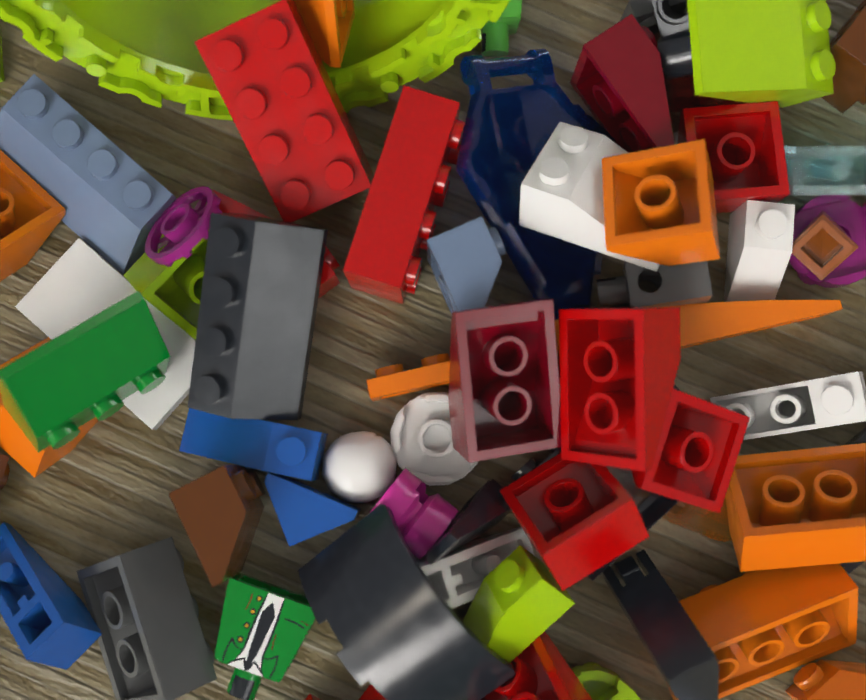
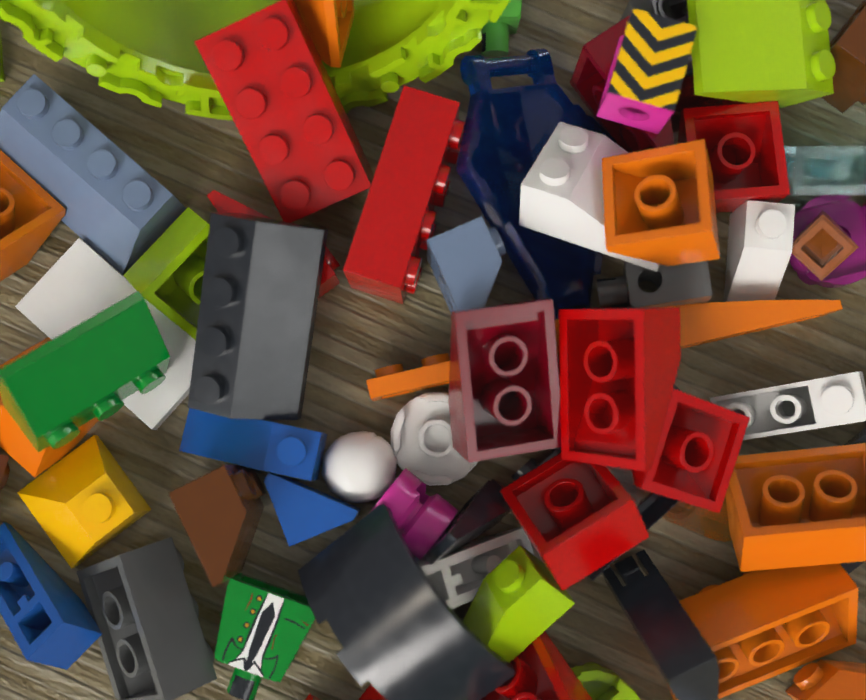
(84, 501): none -> yellow slope
(182, 226): magenta wheel -> none
(647, 71): none -> piece

